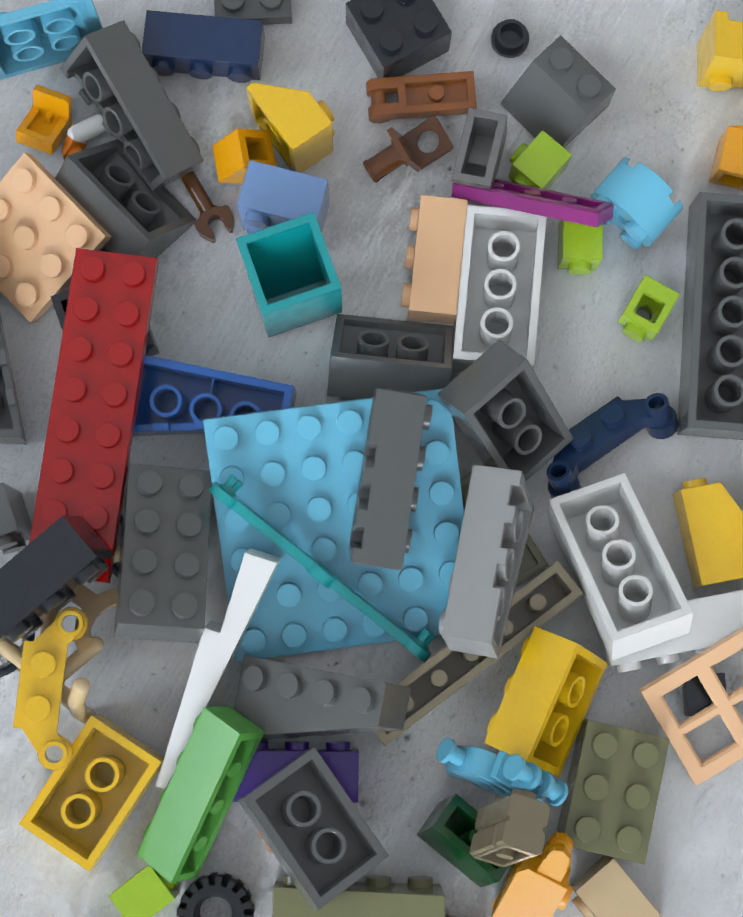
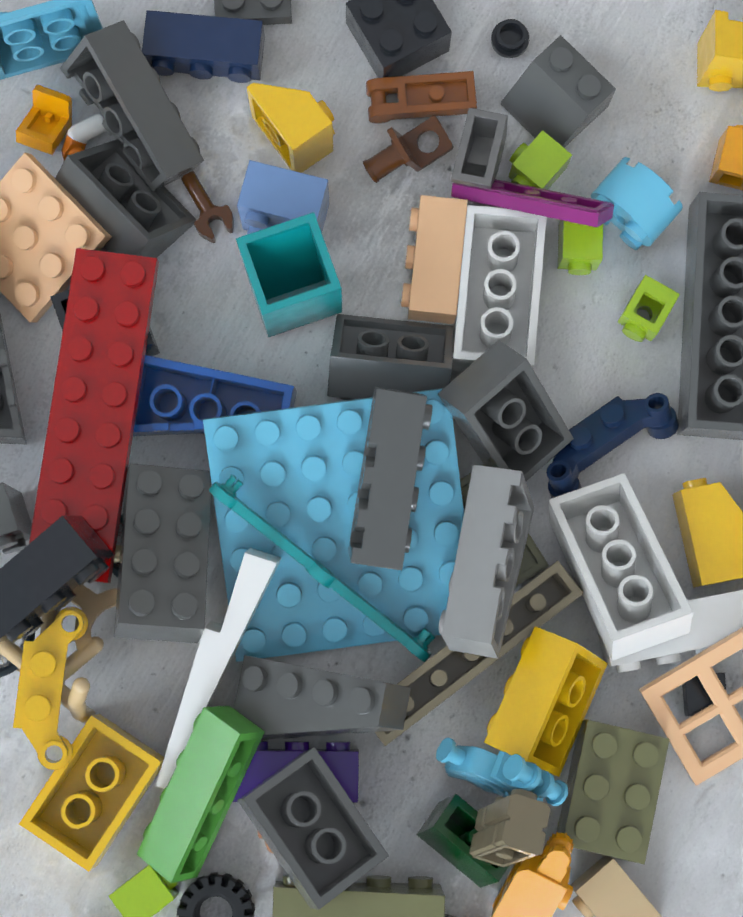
(236, 150): light orange brick -> none

